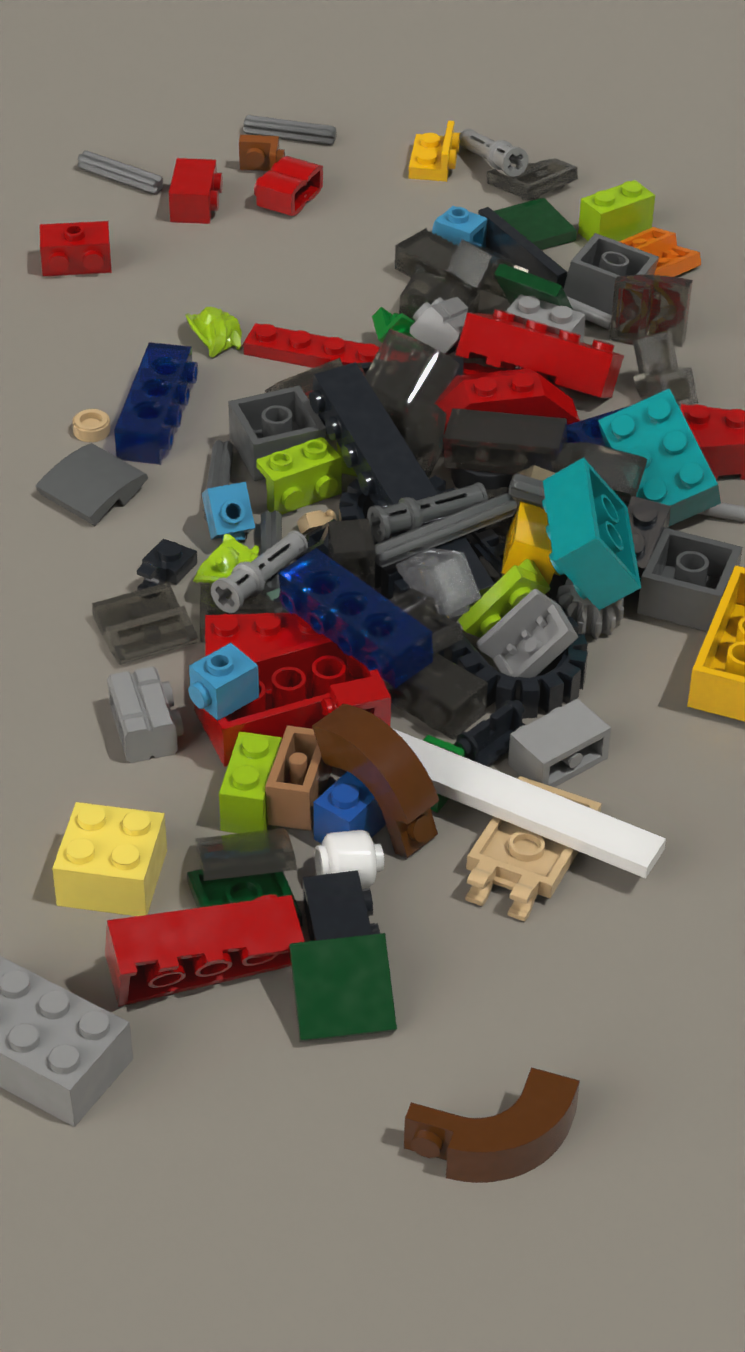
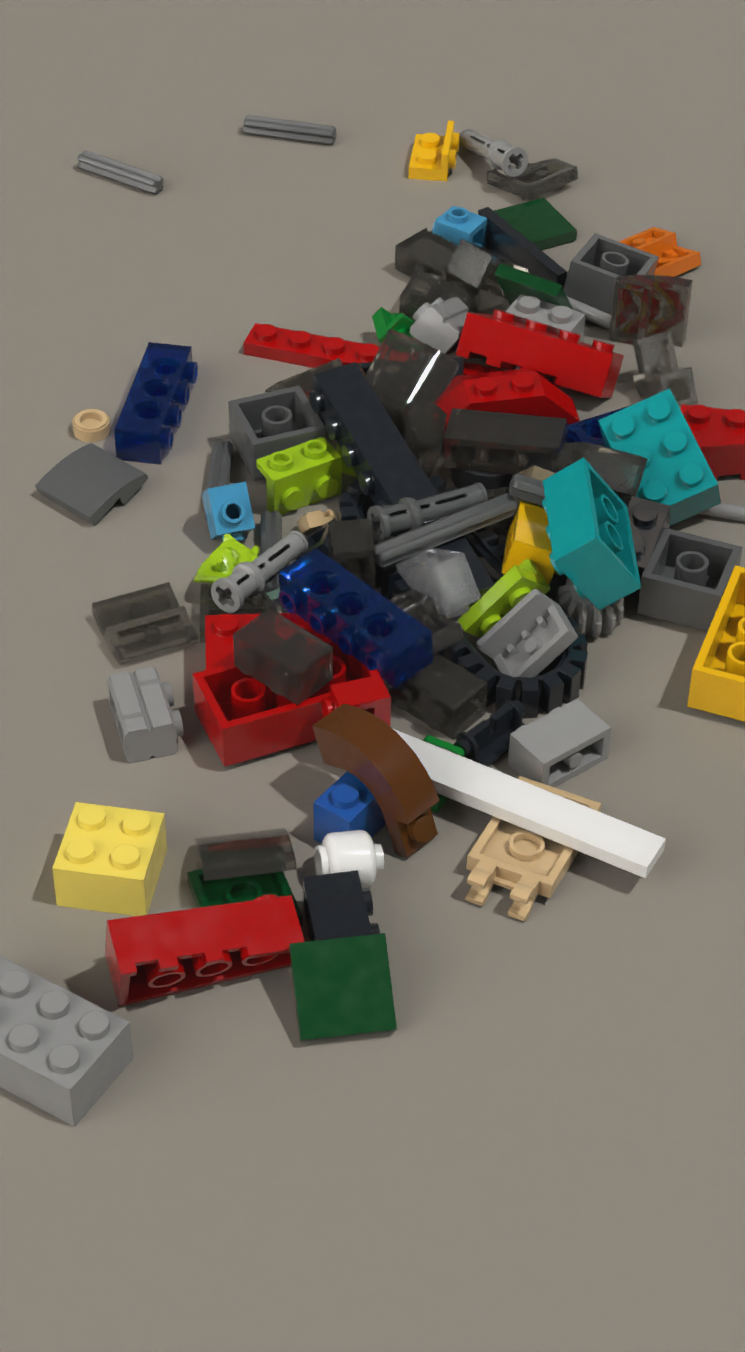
(75, 248): red brick -> none
(166, 562): black plate -> none
(194, 191): red brick -> none
(216, 329): lime hat -> none
(223, 681): dark azure brick -> none
(243, 787): lime brick -> none
(259, 152): dark orange bracket -> none
(283, 656): none -> clear smoke brick
(289, 185): red brick -> none
(296, 780): medium nougat brick -> none
(499, 1144): reddish brown arch -> none
(617, 212): lime brick -> none

